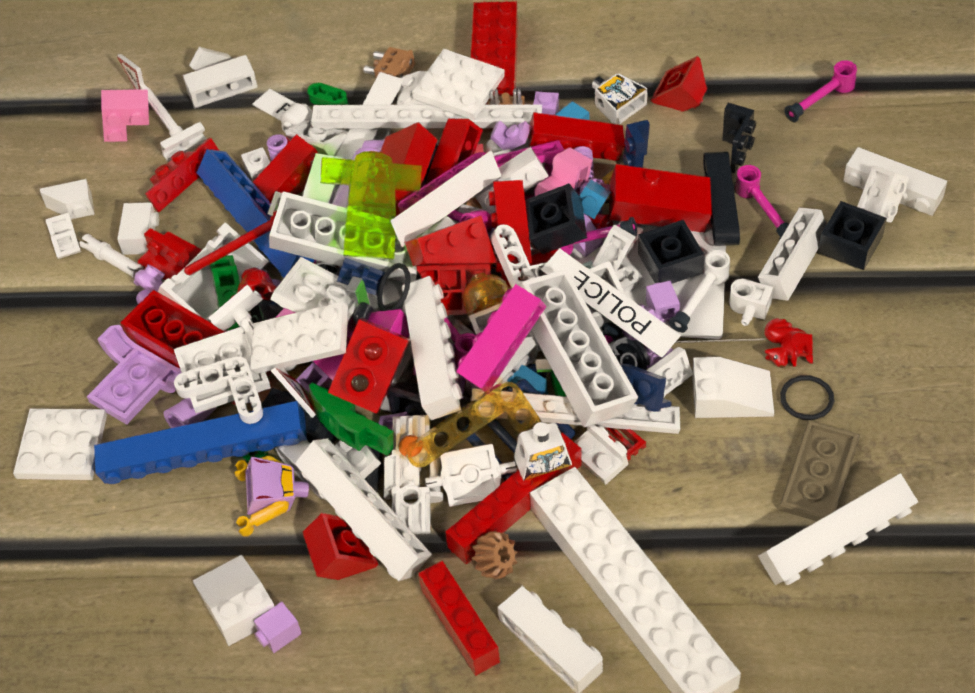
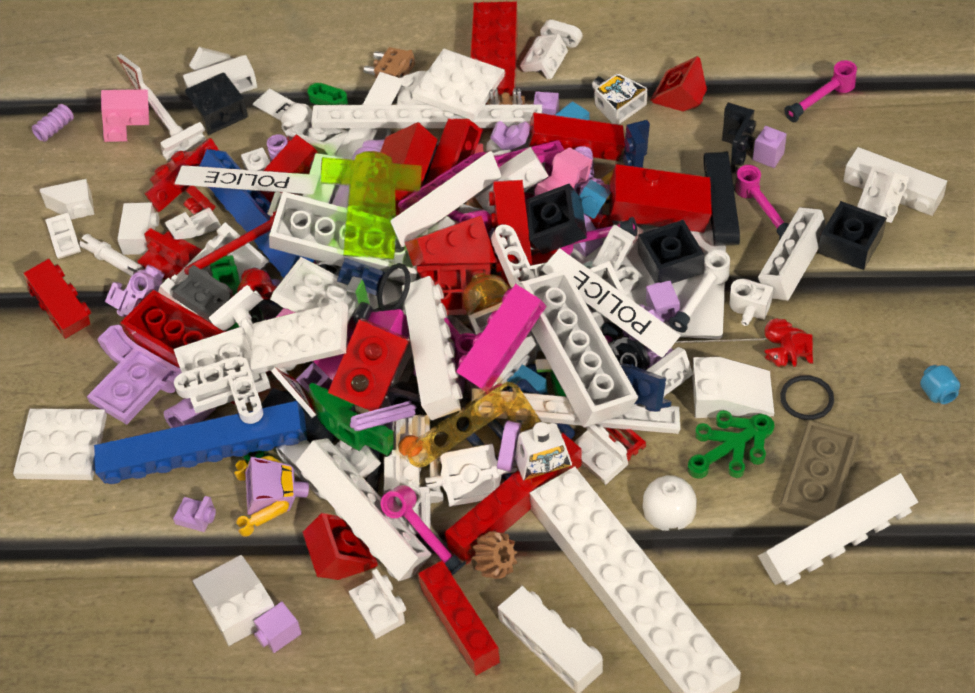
(52, 122): none -> lavender piece
(57, 298): none -> red wedge
(129, 298): none -> lavender piece
(188, 227): none -> white slope
(195, 513): none -> lavender bracket
(197, 201): none -> red tile
(202, 293): none -> dark grey bracket
(217, 103): none -> black bracket
(247, 179): none -> white sticker
(378, 605): none -> white bracket
(382, 416): none -> lavender axle
(408, 500): none -> dark pink piece
(508, 446): none -> lavender beam
(545, 55): none -> white bracket
(569, 34): none -> white beam
(669, 503): none -> white cylinder
(732, 441): none -> green plant
(769, 146): none -> lavender brick
(940, 384): none -> dark azure head

